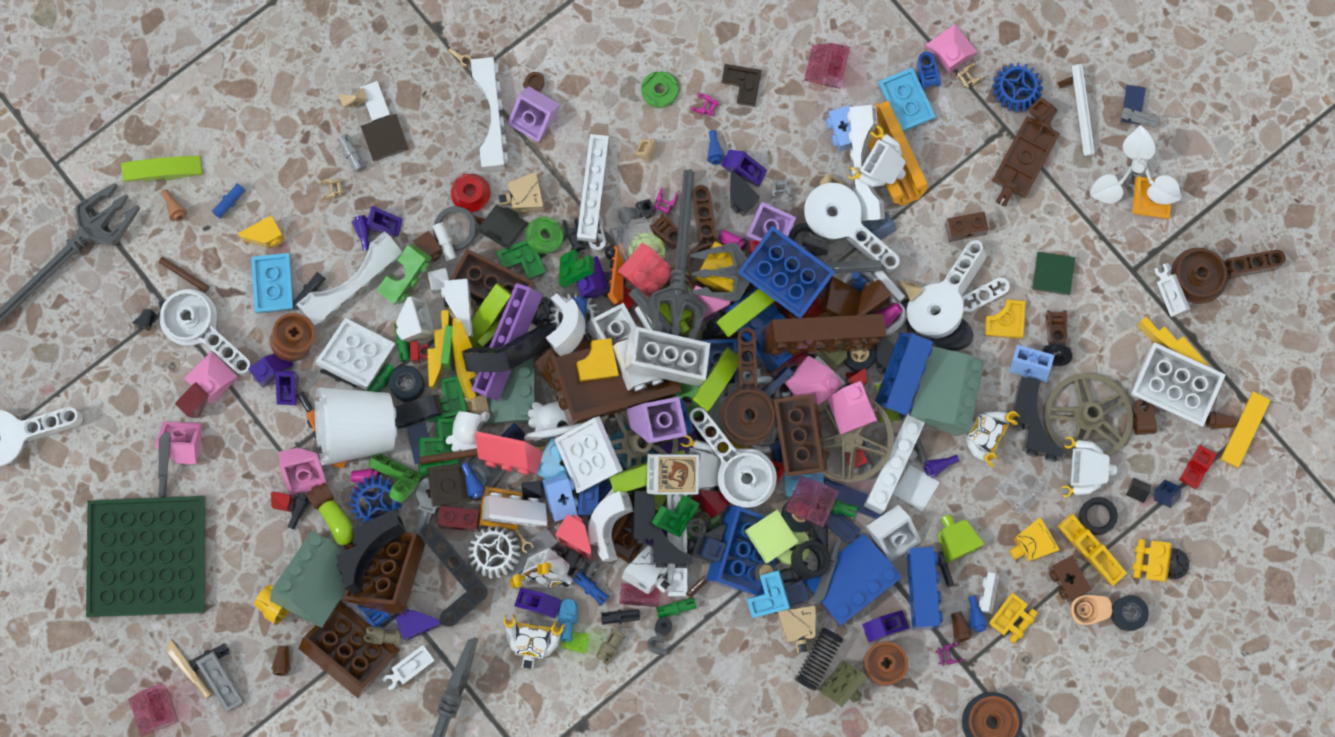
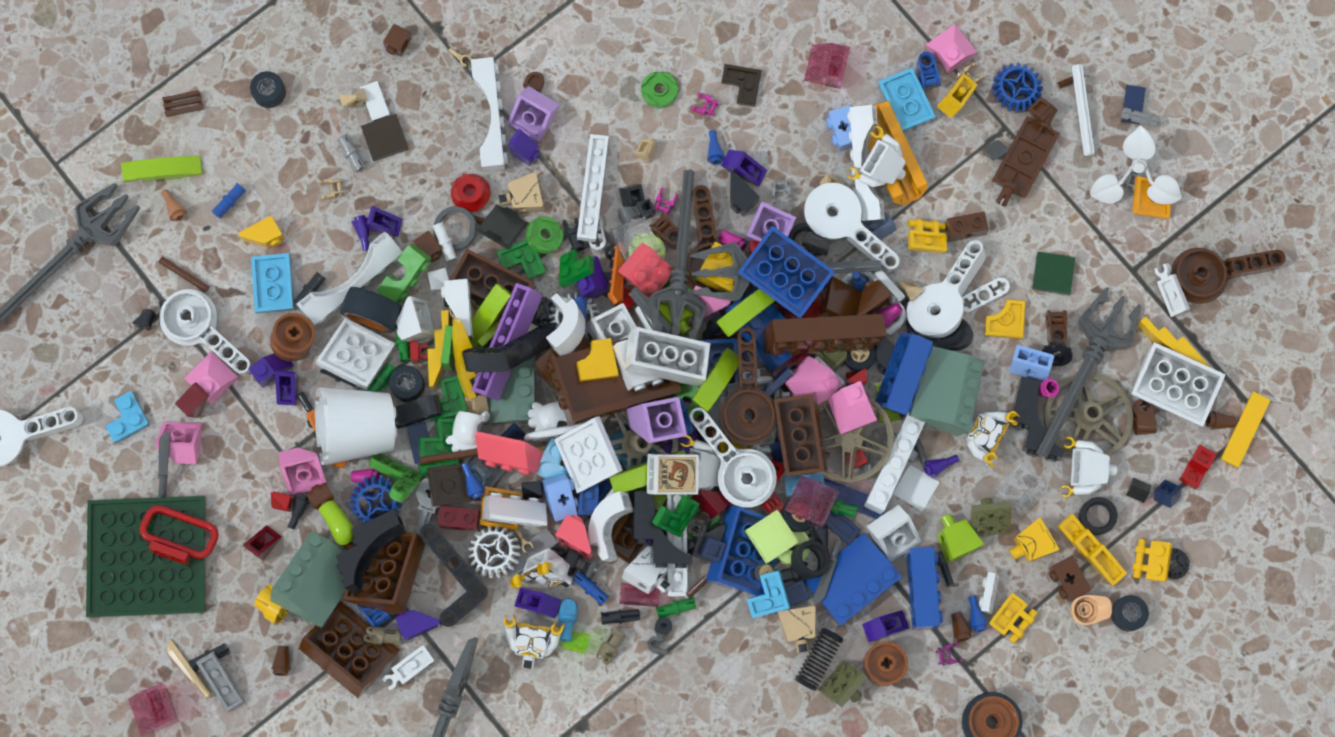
(132, 418): none -> medium azure plate
(169, 113): none -> reddish brown tile
(173, 550): none -> red bar
(262, 542): none -> dark red slope
(271, 95): none -> black wheel
(370, 309): none -> black wheel
(397, 40): none -> reddish brown brick
(523, 148): none -> dark purple slope
(631, 195): none -> black slope
(772, 504): none -> red tile
(924, 240): none -> yellow plate
(957, 95): none -> yellow slope
(991, 517): none -> olive plate
(995, 150): none -> dark grey tile
(1048, 388): none -> dark pink cone
(1100, 339): none -> dark grey piece

